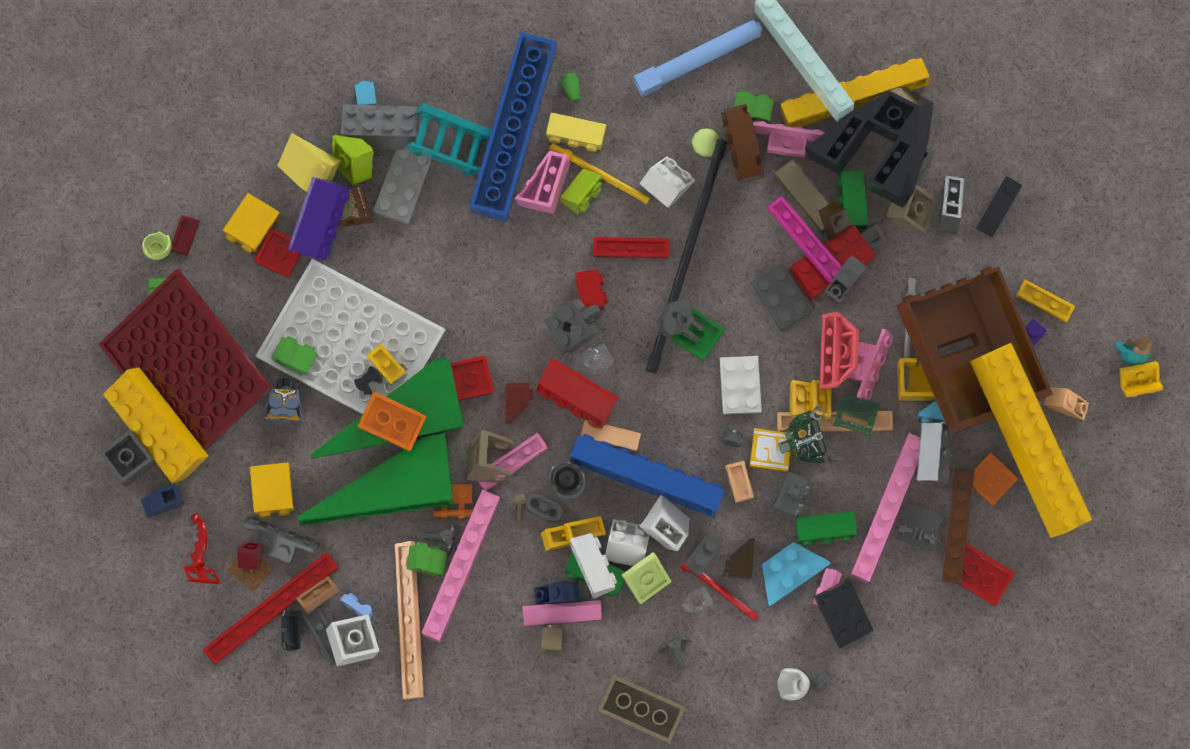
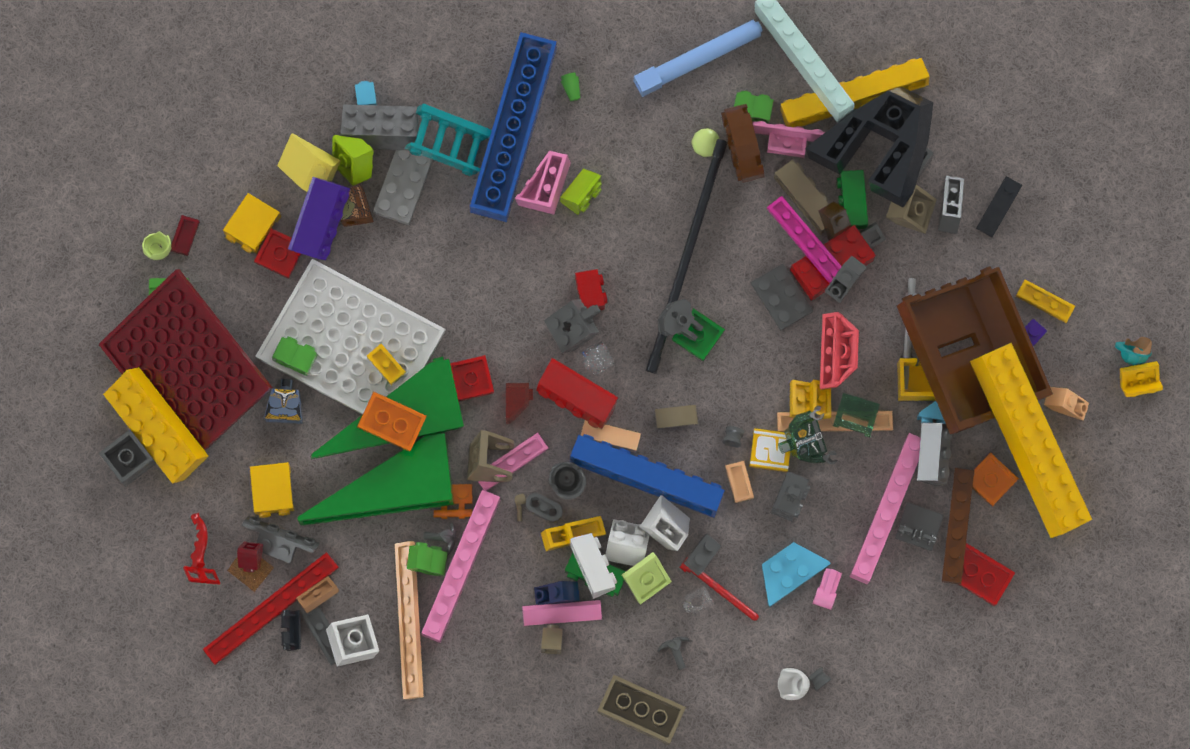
(162, 501): dark blue slope -> none
(351, 602): light blue plate -> none
(362, 383): black piece -> none
(575, 132): light yellow brick -> none
(606, 177): yellow bar -> none
(631, 247): red plate -> none
(667, 181): white slope -> none
(676, 416): none -> dark tan slope
(740, 385): white plate -> none
(741, 561): dark brown slope -> none
(825, 528): green brick -> none
(843, 613): black plate -> none
(870, 363): bright pink bracket -> none

